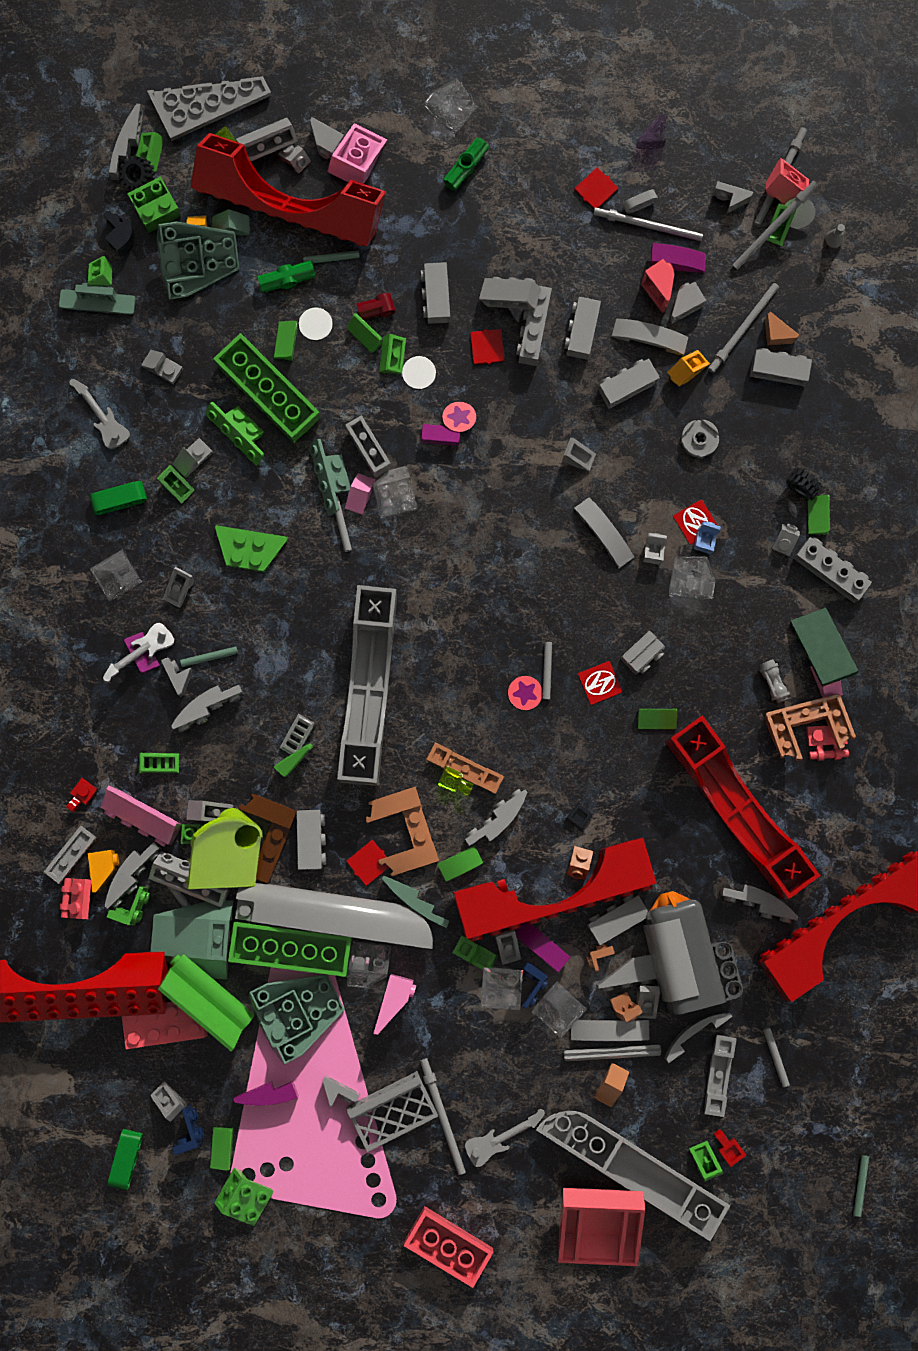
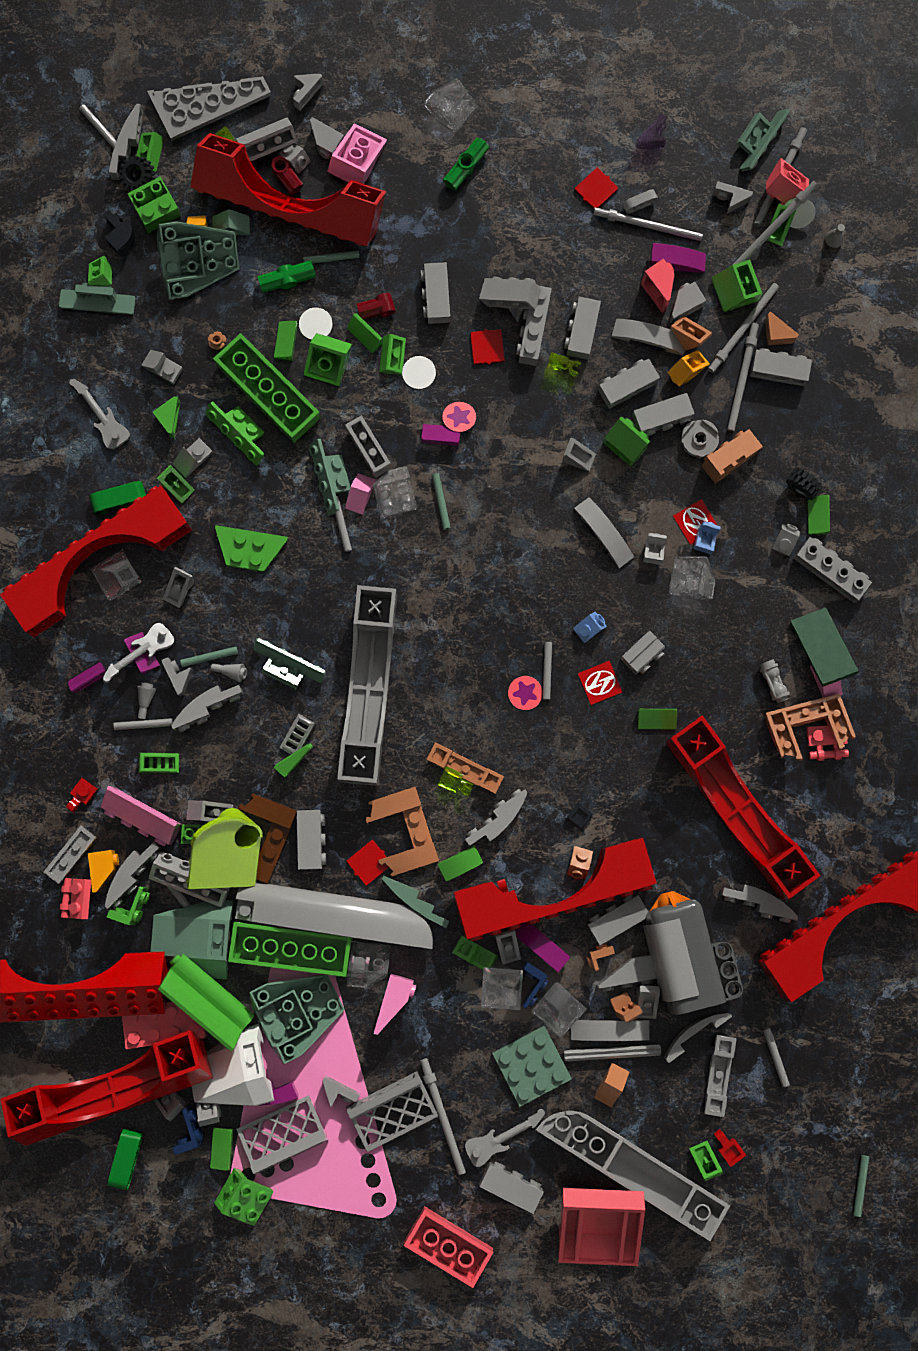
(40, 596): none -> red arch
(62, 1107): none -> red arch
(87, 678): none -> magenta slope
(96, 123): none -> light grey bar
(143, 724): none -> light grey bar
(145, 695): none -> light grey cone
(168, 415): none -> bright green slope
(208, 1113): none -> light grey slope
(217, 345): none -> nougat plate
(234, 671): none -> light grey cone
(237, 1074): none -> white wedge
(285, 1152): none -> light grey fence
(286, 176): none -> dark red piece
(286, 666): none -> sand green bracket
(308, 85): none -> light grey slope
(327, 359): none -> bright green slope
(441, 501): none -> sand green bar
(511, 1187): none -> light grey brick
(531, 1066): none -> sand green plate
(561, 362): none -> clear neon green plate
(590, 626): none -> medium blue bracket
(626, 441): none -> bright green slope
(663, 414): none -> light grey brick
(690, 333): none -> nougat slope
(731, 455): none -> nougat wedge
(737, 286): none -> bright green slope
(750, 343): none -> light grey bar
(758, 135): none -> sand green bracket

